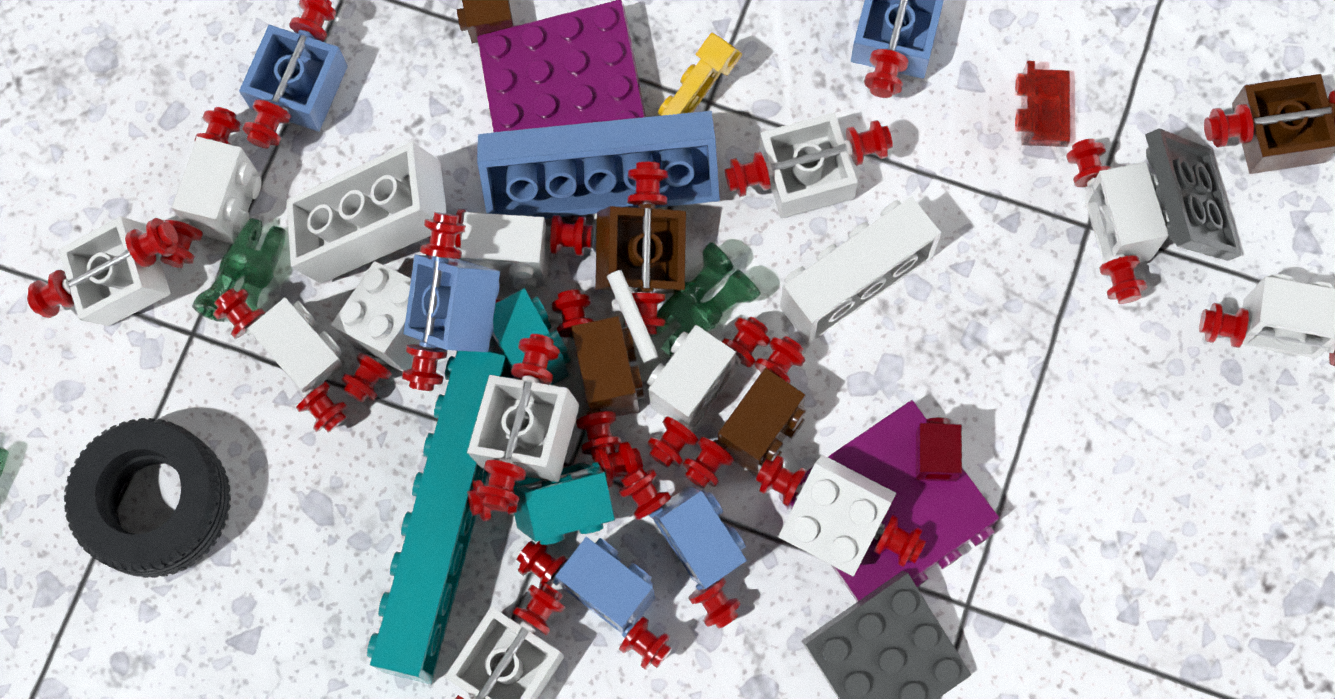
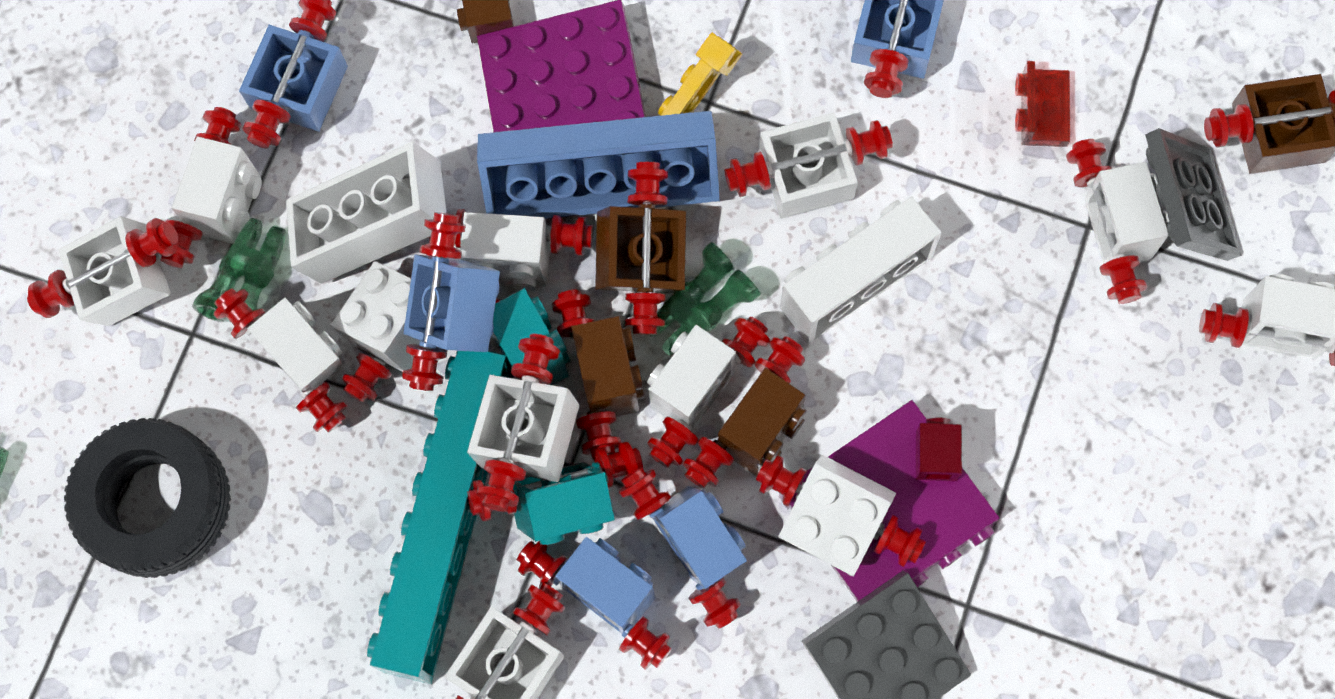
(632, 316): white piece -> none

